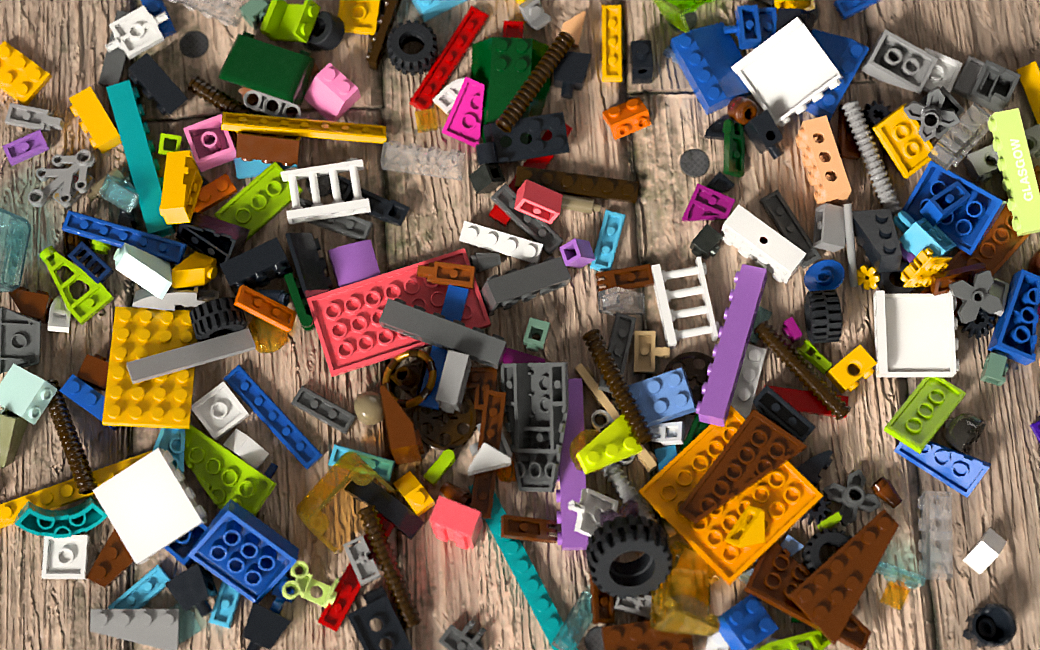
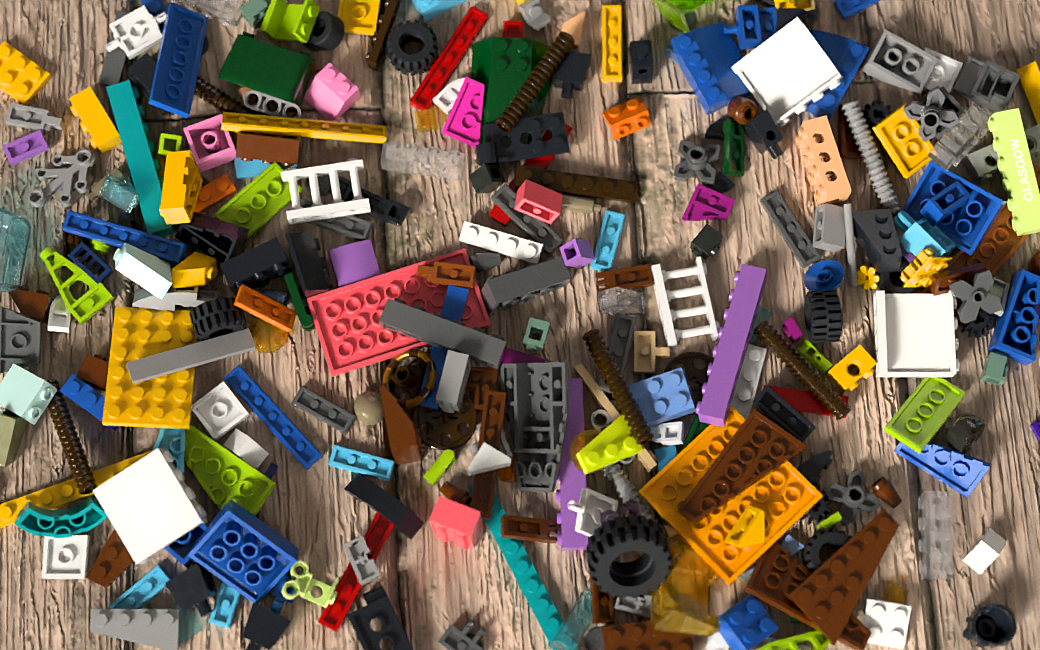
(178, 60): none -> blue plate
(347, 468): clear yellow windscreen -> none
(389, 566): dark brown piece -> none
(414, 494): yellow slope -> none
(697, 162): none -> dark grey plant
(762, 244): white brick -> none
(887, 622): none -> white plate
(895, 573): clear light blue plate -> none

